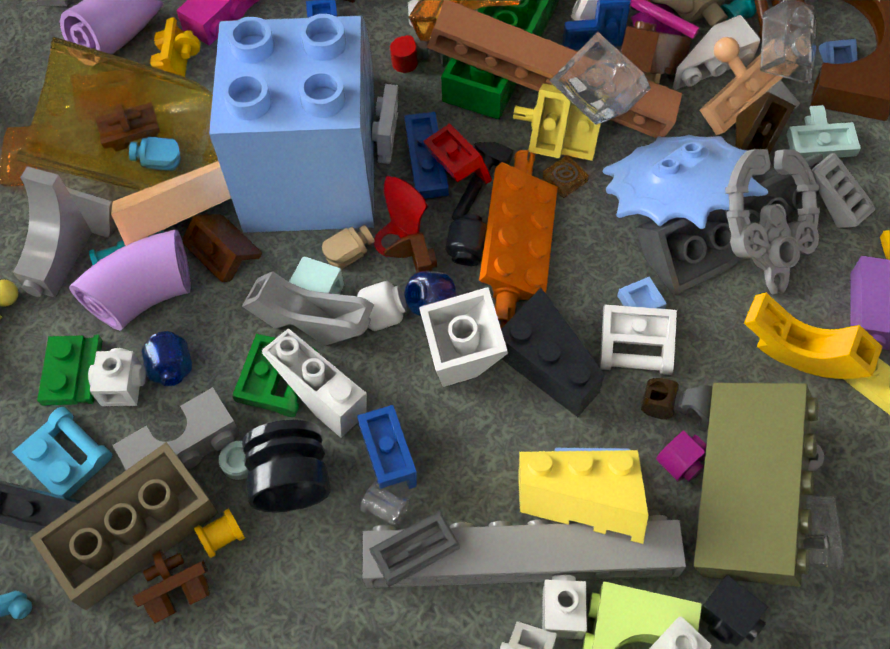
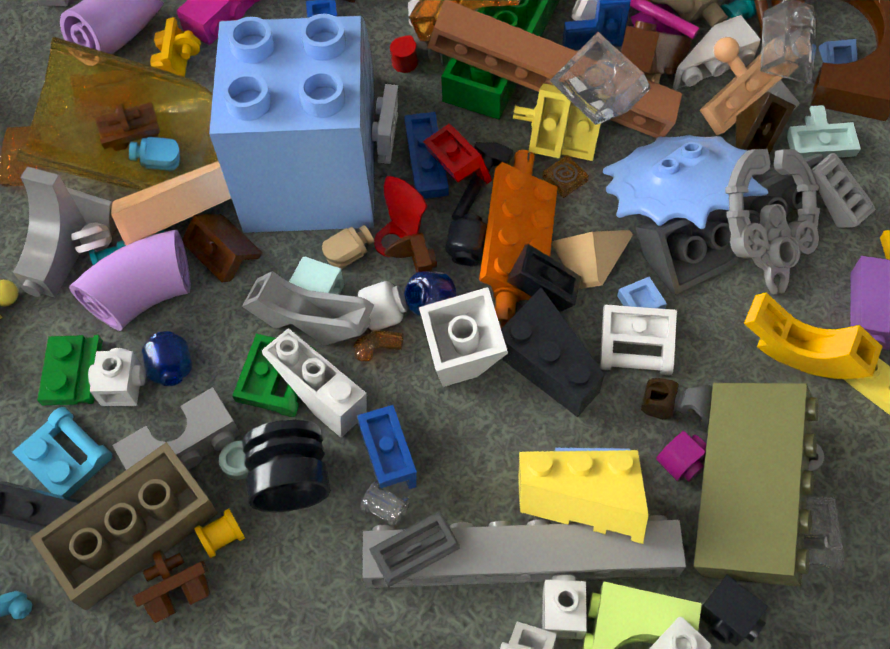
(92, 236): none -> white arm
(375, 340): none -> clear orange arm
(537, 271): none -> black slope
(592, 254): none -> tan slope

